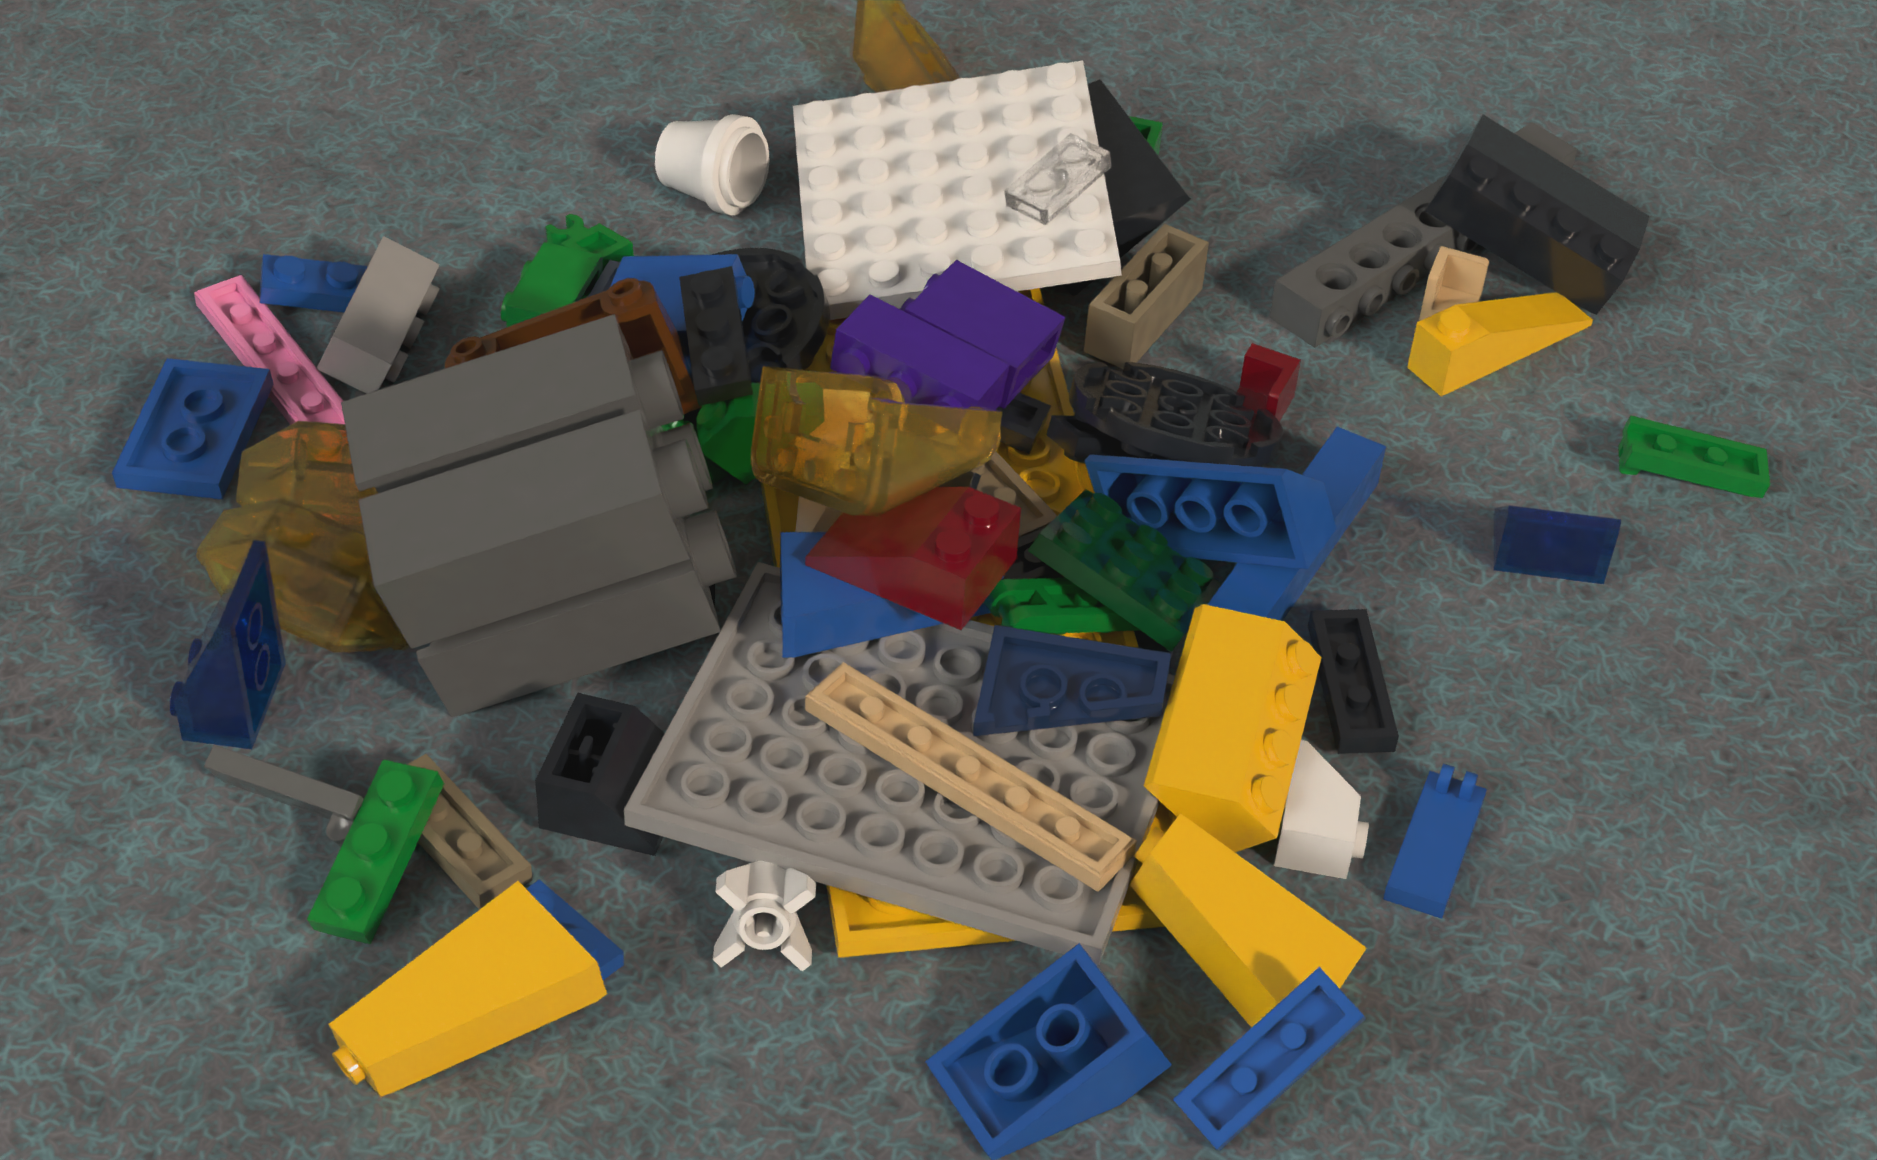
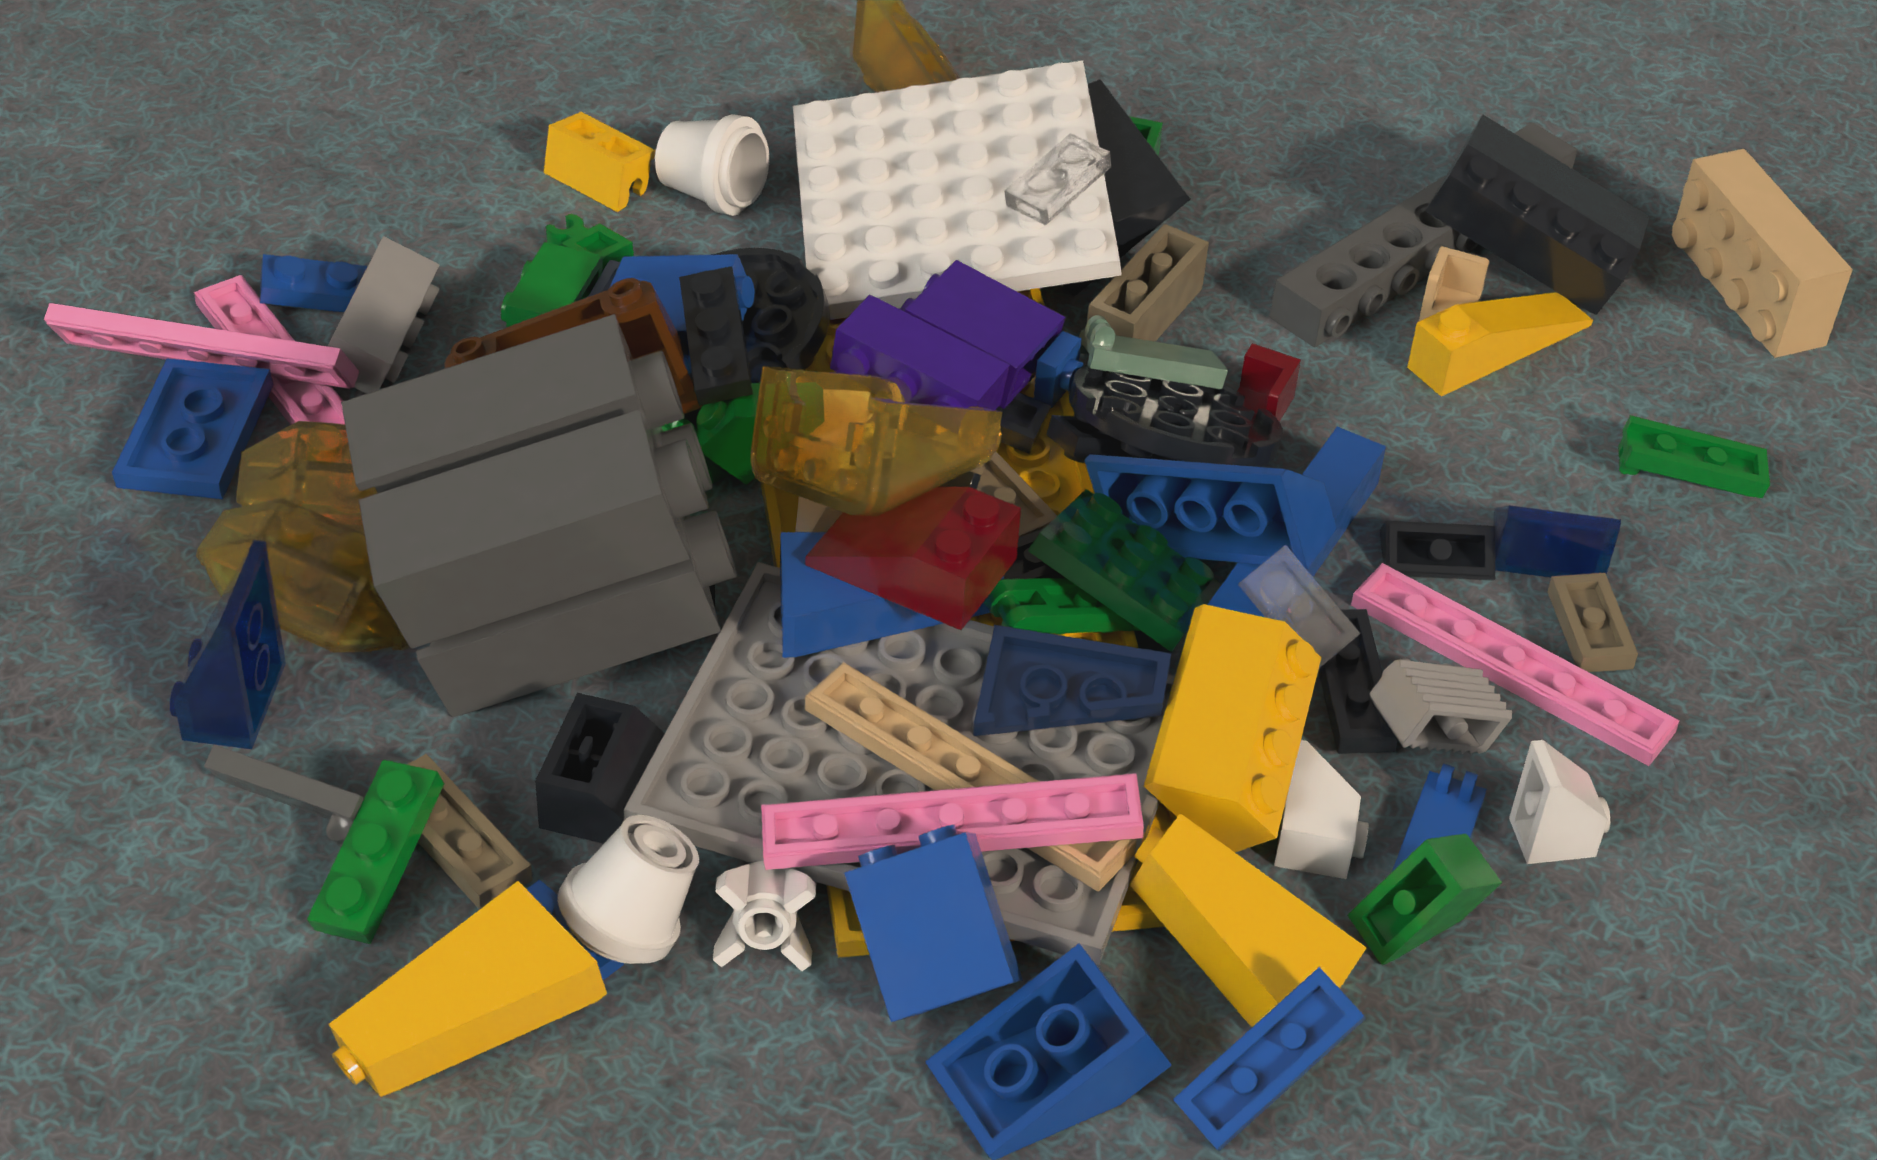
(201, 344): none -> bright pink tile
(597, 160): none -> yellow hinge
(631, 891): none -> white piece
(932, 923): none -> blue brick
(998, 814): none -> bright pink tile
(1057, 368): none -> blue plate
(1148, 357): none -> sand green hinge
(1290, 594): none -> clear plate
(1424, 896): none -> green slope
(1439, 549): none -> black slope
(1440, 706): none -> light grey brick
(1516, 664): none -> bright pink tile
(1557, 808): none -> white slope
(1592, 622): none -> dark tan plate
(1760, 253): none -> tan brick

